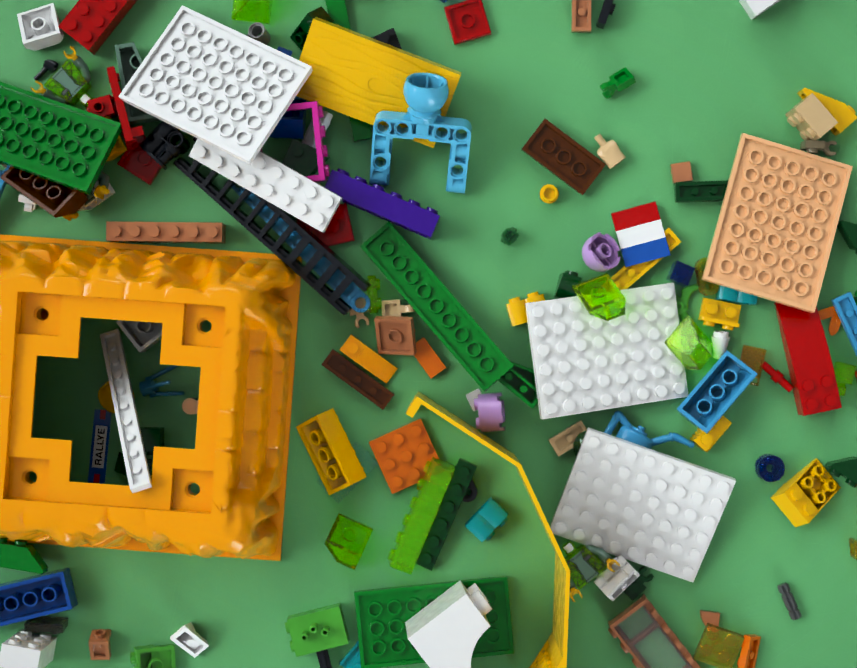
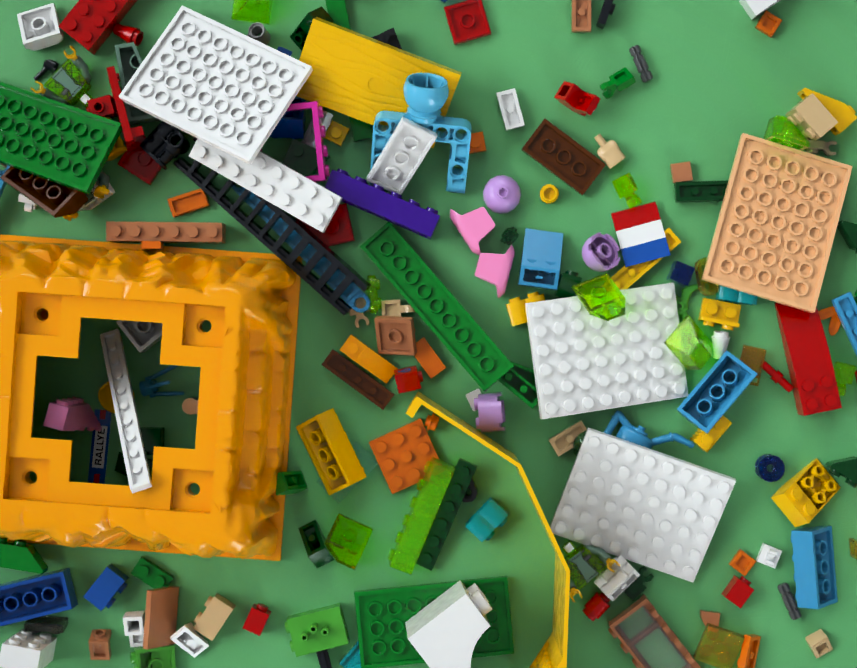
(71, 415): none -> bright pink wedge
(106, 586): none -> blue brick
(129, 34): none -> red cone
(134, 627): none -> white brick
(151, 574): none -> green plate
(152, 245): none -> orange tile
(160, 617): none -> nougat tile
(188, 202): none -> orange tile
(214, 616): none -> tan brick
(257, 618): none -> red brick
(290, 483): none -> green slope
(314, 544): none -> dark green slope
(336, 133): none -> yellow plate
(401, 156): none -> white tile
(408, 379): none -> red brick
(432, 422): none -> orange plate
(473, 226): none -> bright pink piece
(477, 143): none -> orange plate
(496, 269): none -> bright pink piece
(501, 194): none -> lavender cylinder
(510, 109): none -> white plate
(541, 259): none -> dark azure slope
(576, 99): none -> red brick
(596, 606): none -> red brick
(625, 188): none -> clear neon green plate
(640, 63): none -> dark grey axle
(738, 591): none -> red brick
(742, 562): none -> orange tile
(768, 23): none -> orange tile
(768, 555): none -> white tile
(785, 133): none -> clear neon green slope
(814, 567): none -> dark azure slope
(819, 643): none -> tan slope

